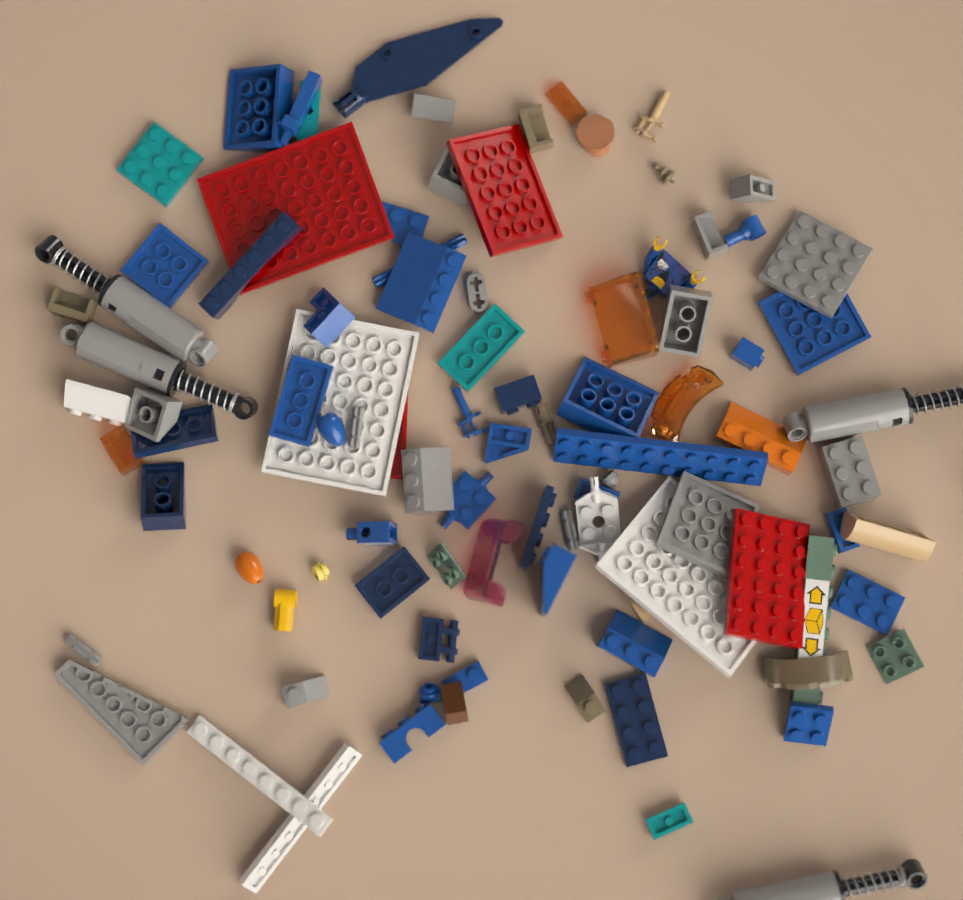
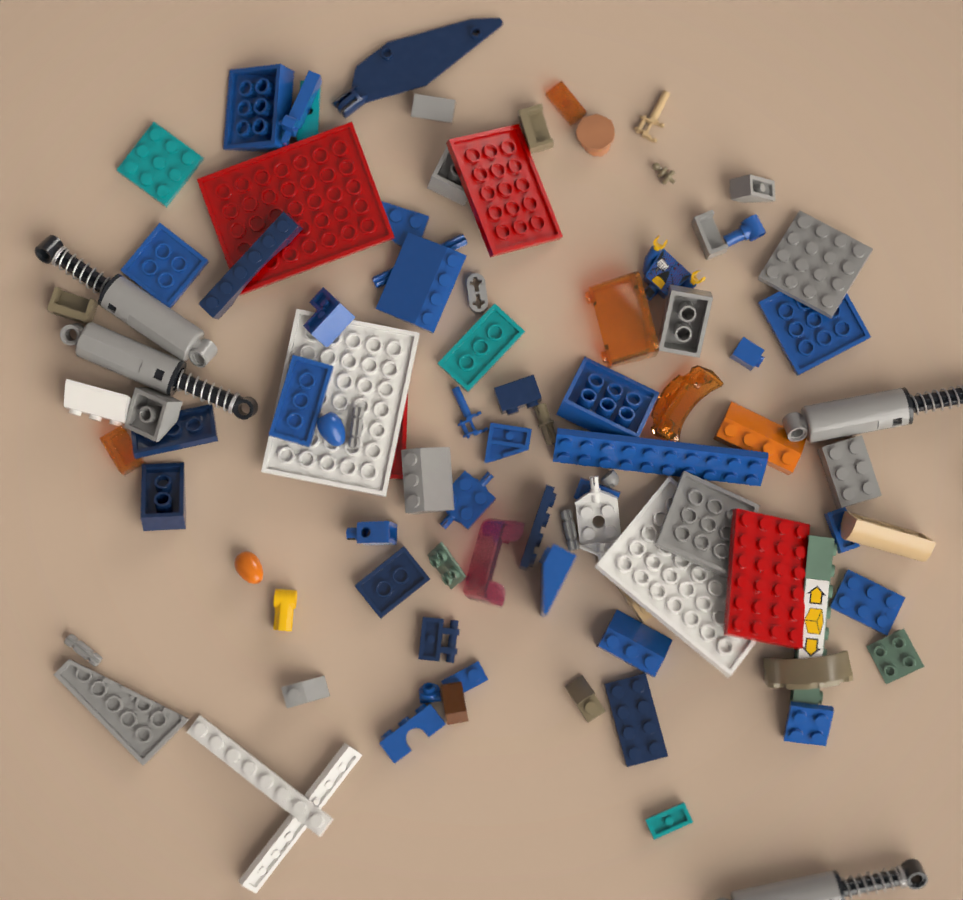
(320, 571): light yellow plate -> none

